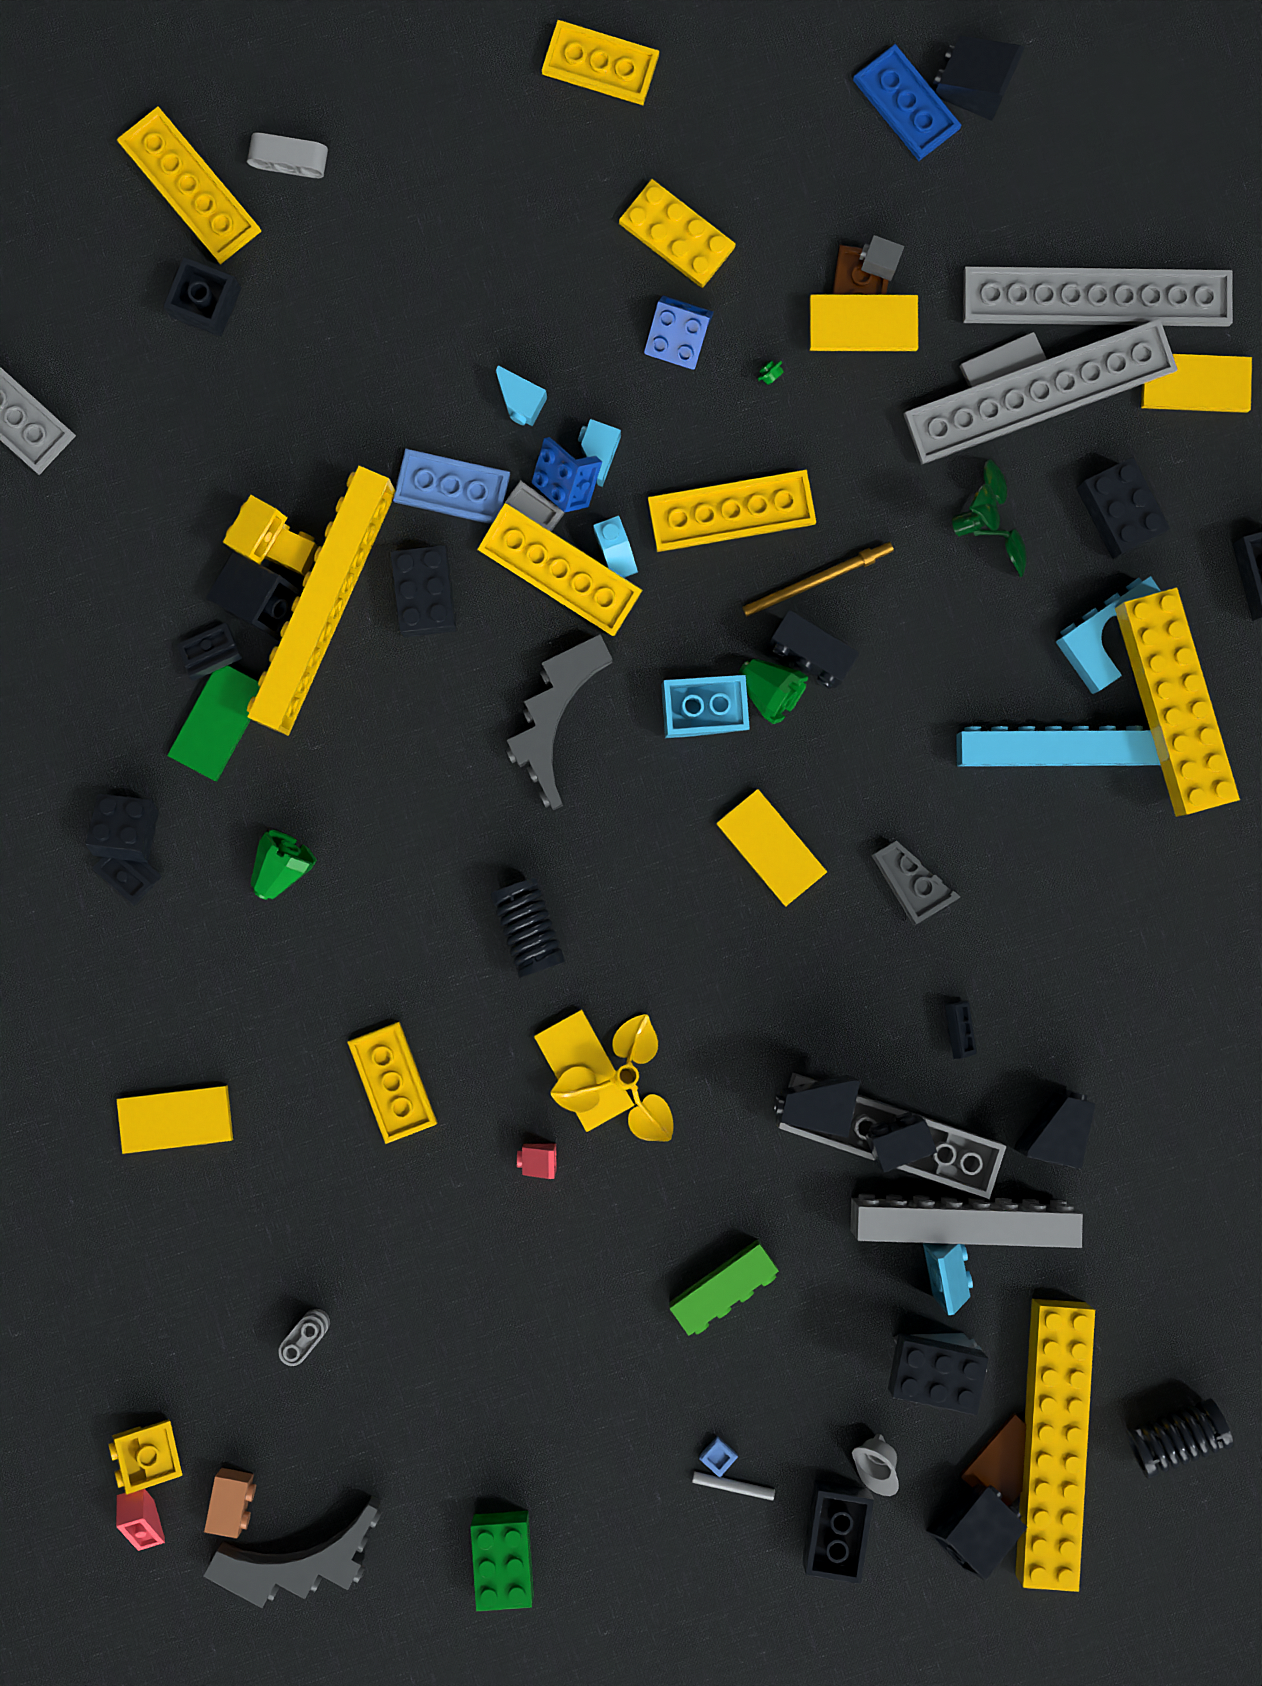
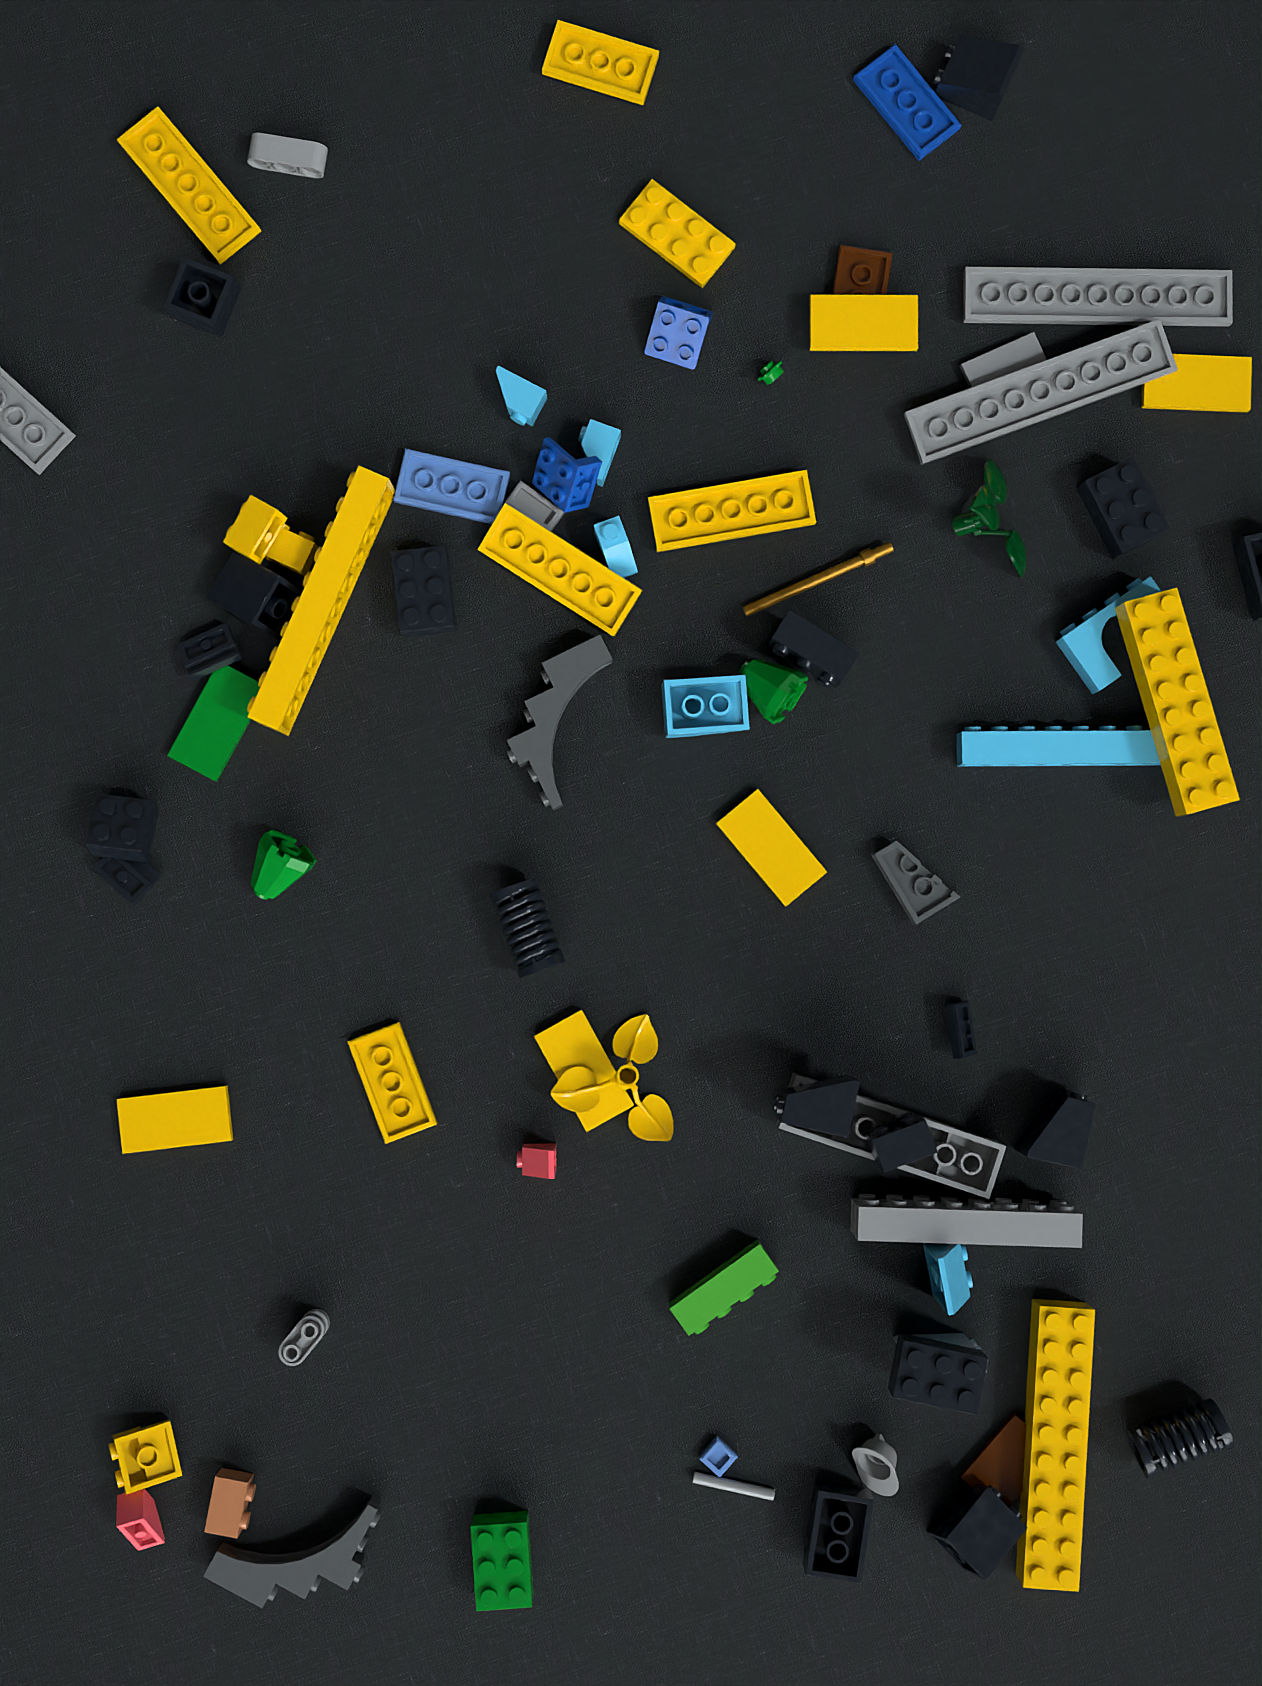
(881, 257): dark grey brick -> none

